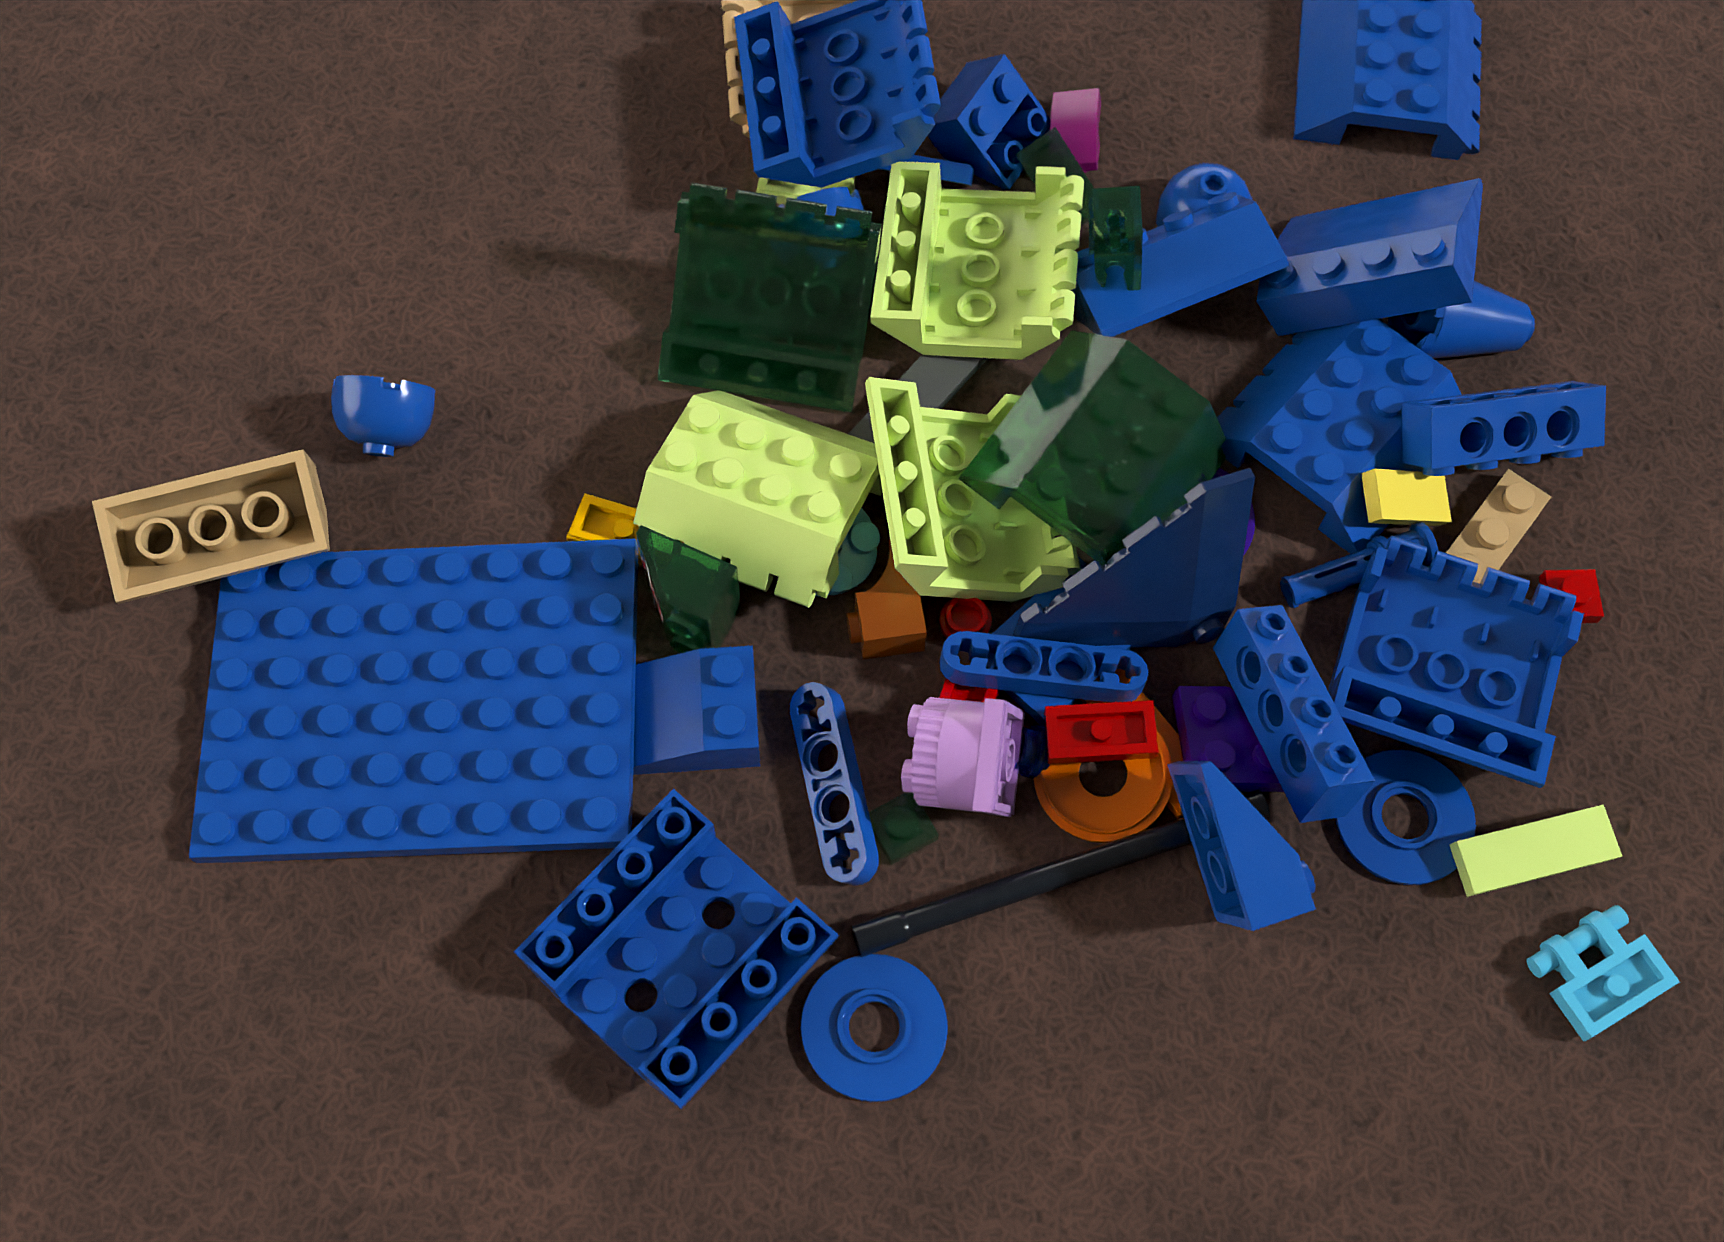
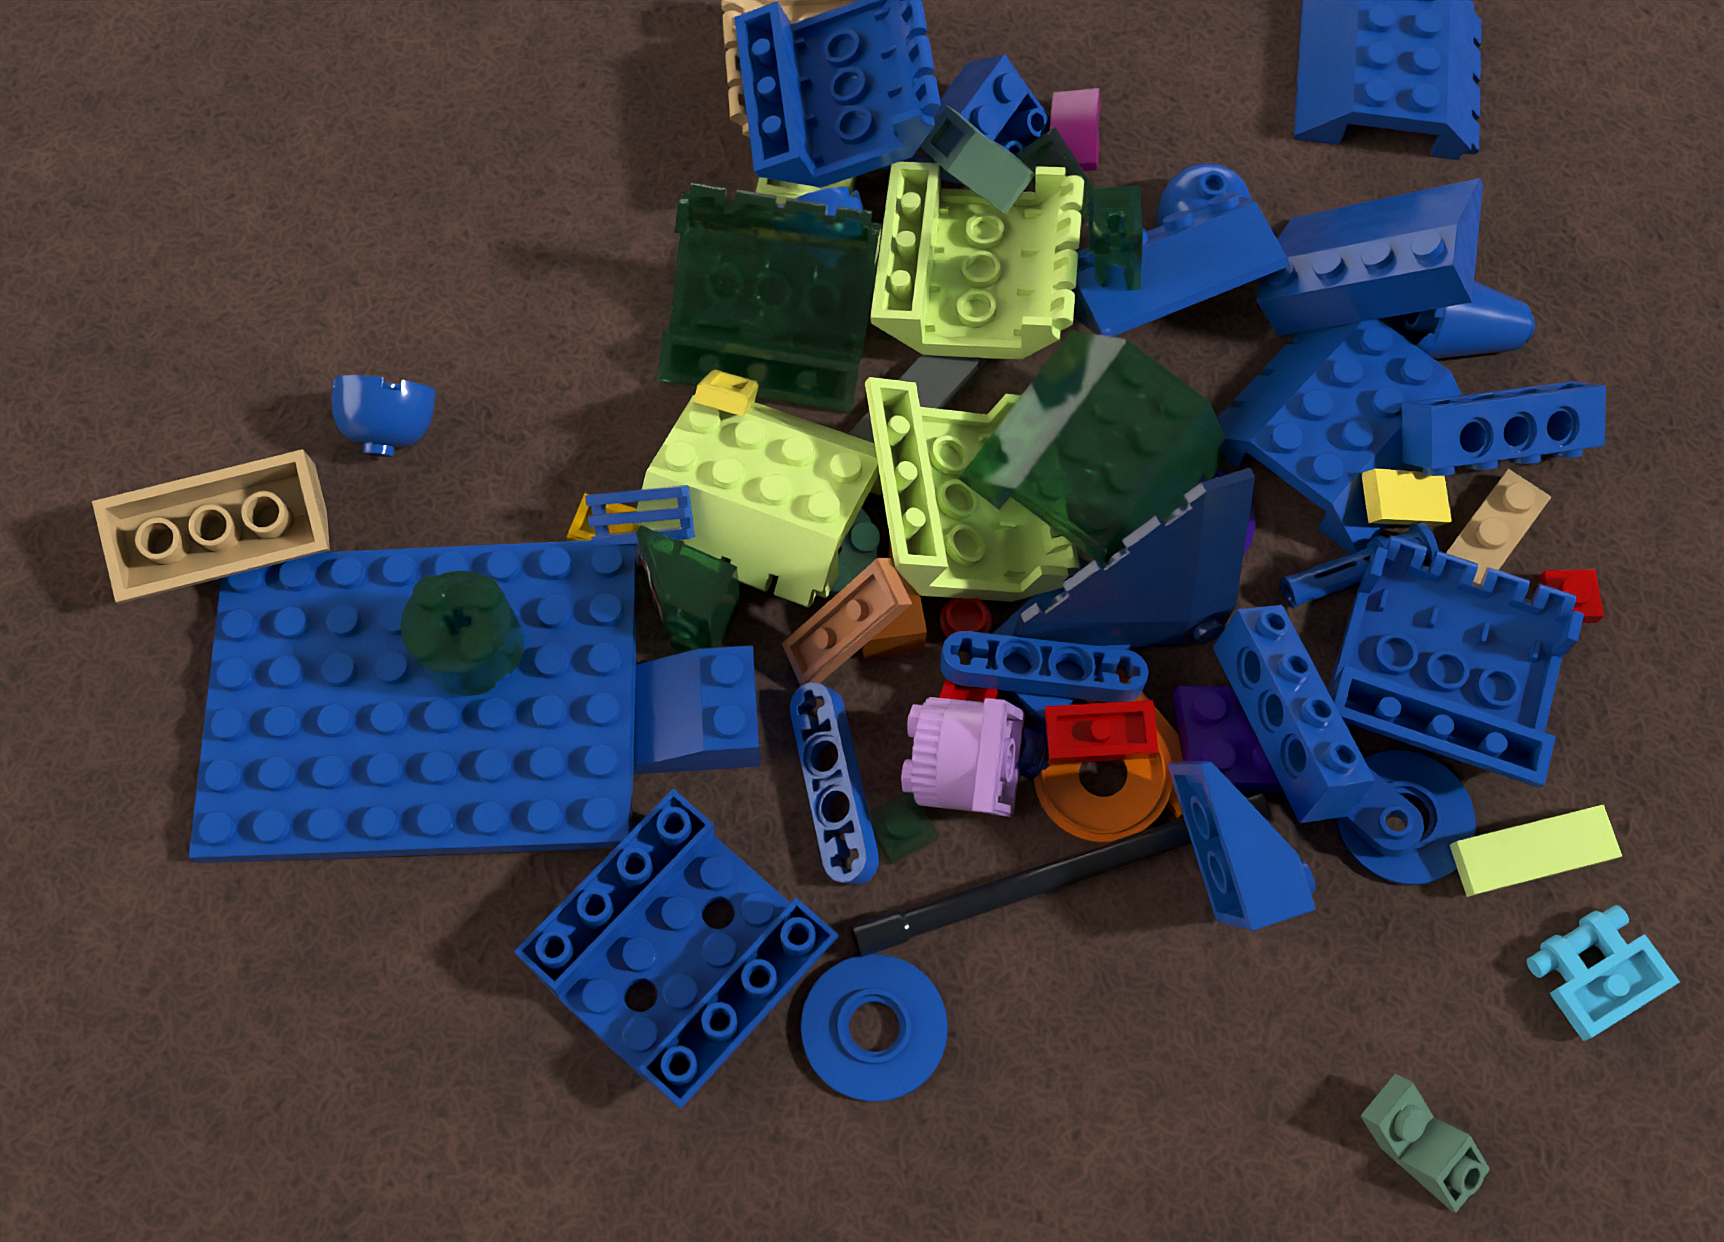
(462, 632): none -> clear green brick
(601, 519): none -> blue tile
(726, 392): none -> light yellow tile
(847, 622): none -> nougat tile
(976, 160): none -> sand green slope
(1370, 817): none -> blue plate
(1426, 1147): none -> sand green slope

